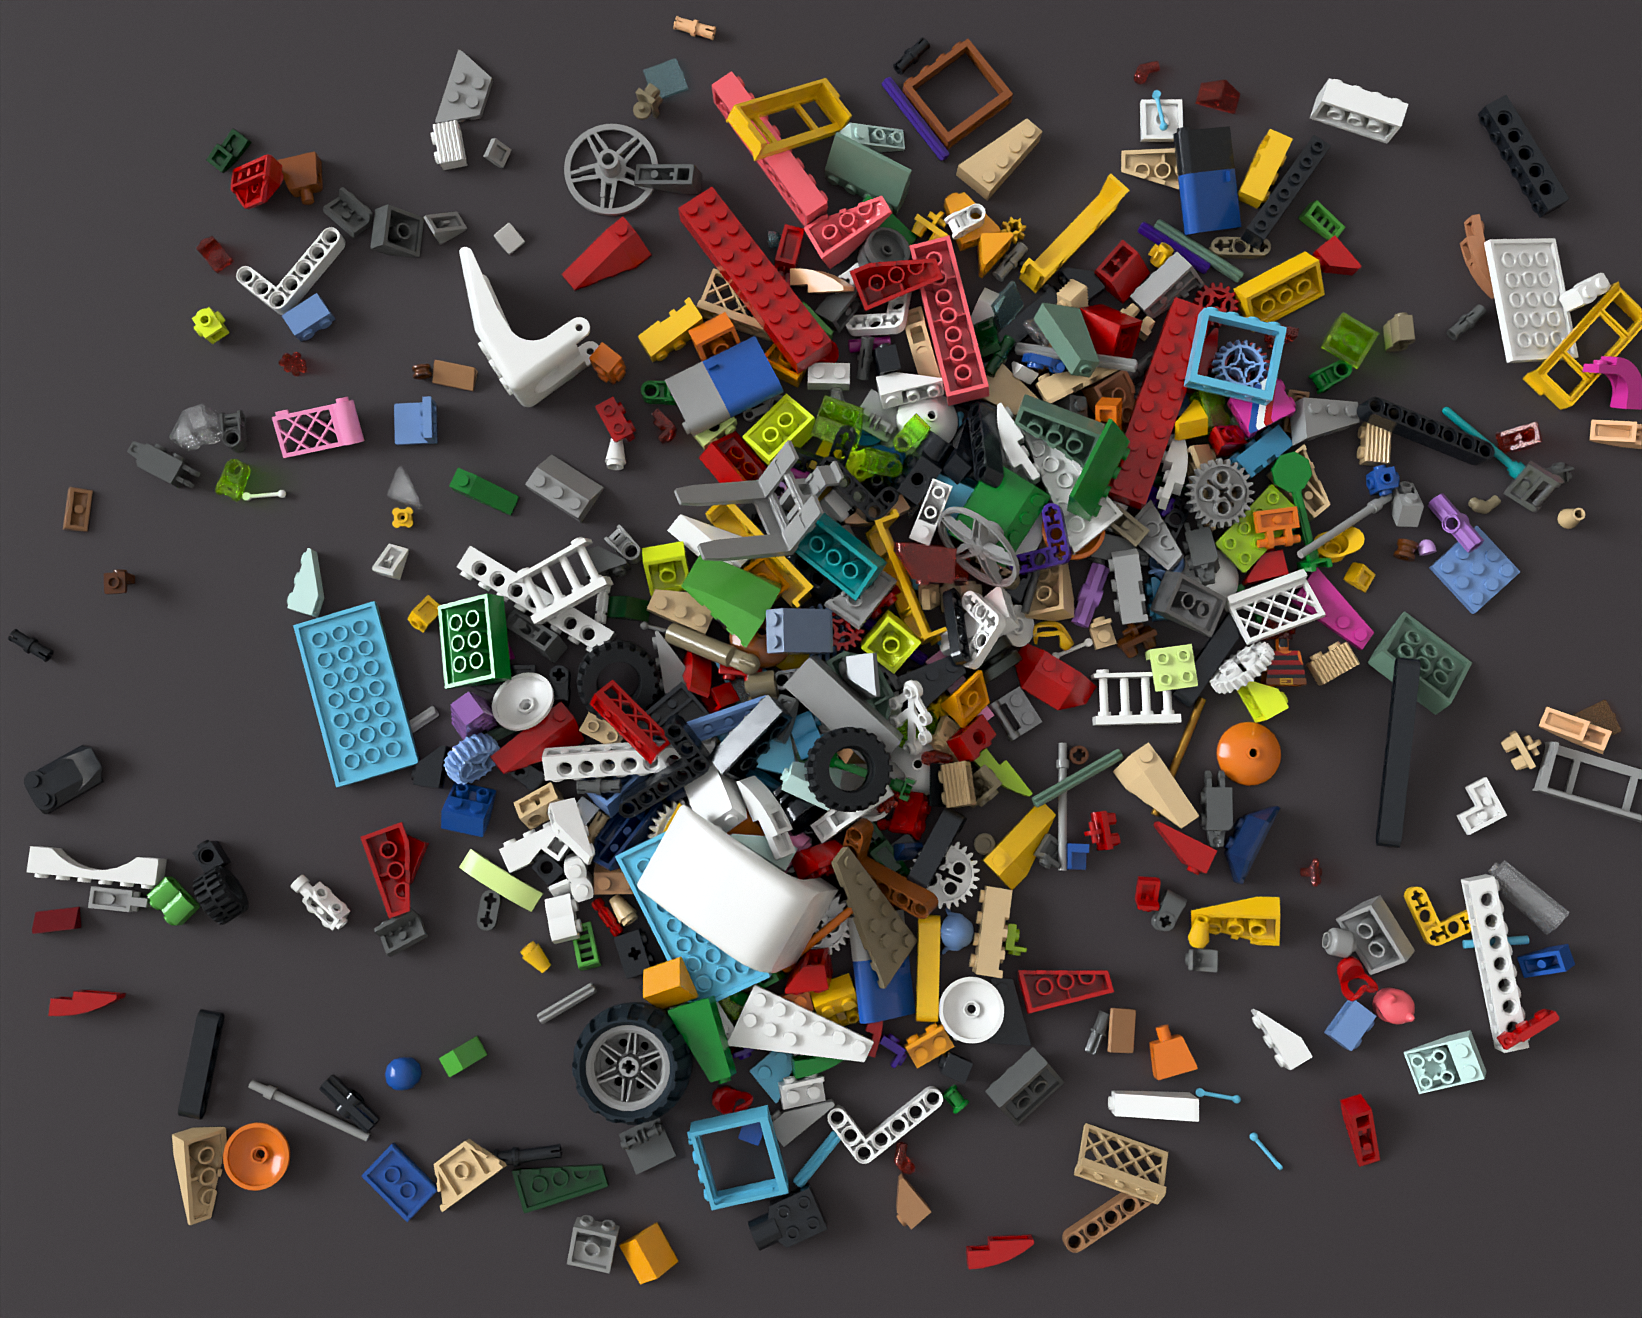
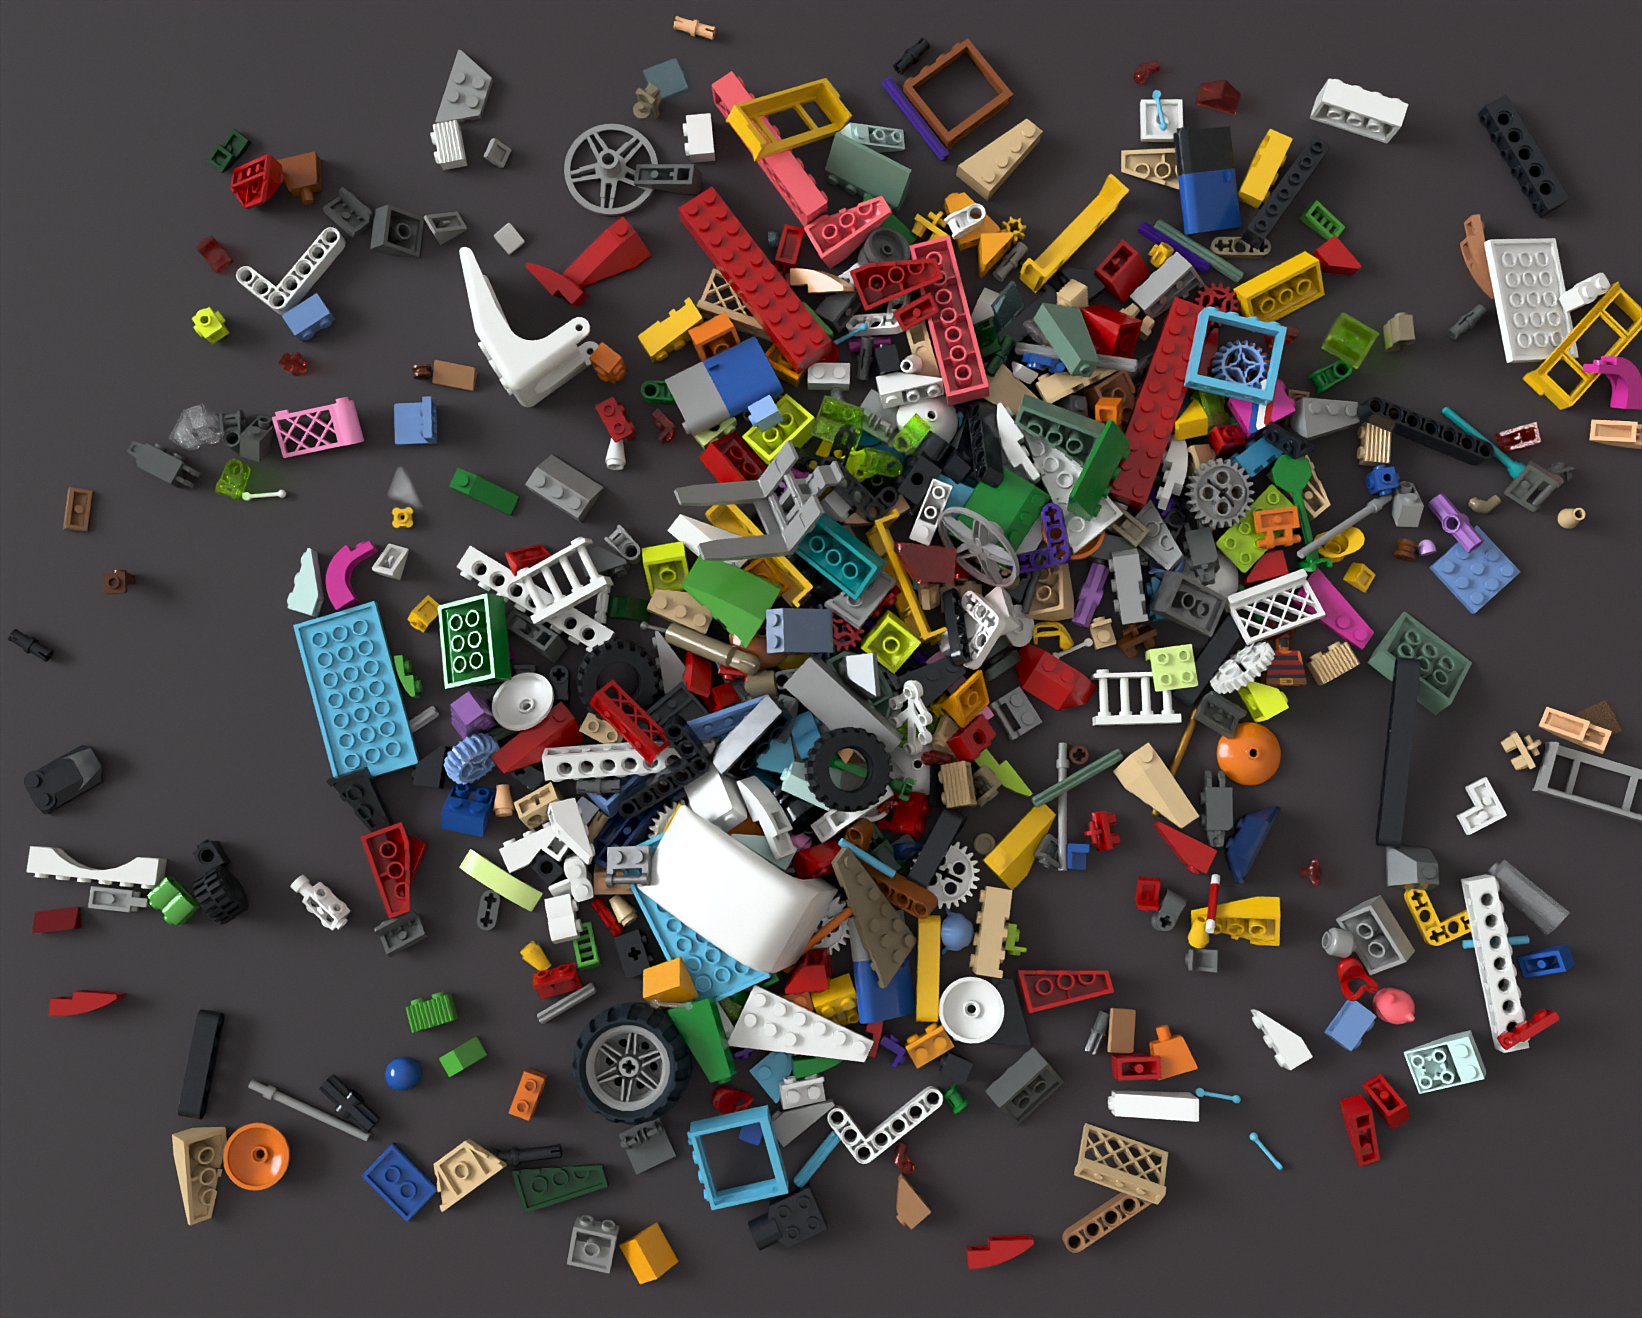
(257, 439): none -> dark grey slope
(340, 571): none -> dark pink arch
(363, 796): none -> black wing
(410, 682): none -> bright green slope
(431, 1012): none -> bright green brick
(503, 801): none -> light nougat cone
(526, 557): none -> red slope
(528, 1094): none -> orange brick
(557, 980): none -> red bracket
(558, 284): none -> red slope
(629, 858): none -> flat silver plate
(655, 1004): none -> clear hinge
(700, 138): none -> white brick
(764, 414): none -> light blue brick
(863, 327): none -> medium azure hinge
(868, 858): none -> medium azure bar
(915, 362): none -> white cone
(916, 311): none -> red slope
(1136, 1066): none -> red slope
(1212, 905): none -> red bar
(1219, 714): none -> dark grey bracket
(1288, 440): none -> black bracket
(1386, 1101): none -> red slope
(1411, 868): none -> dark grey slope

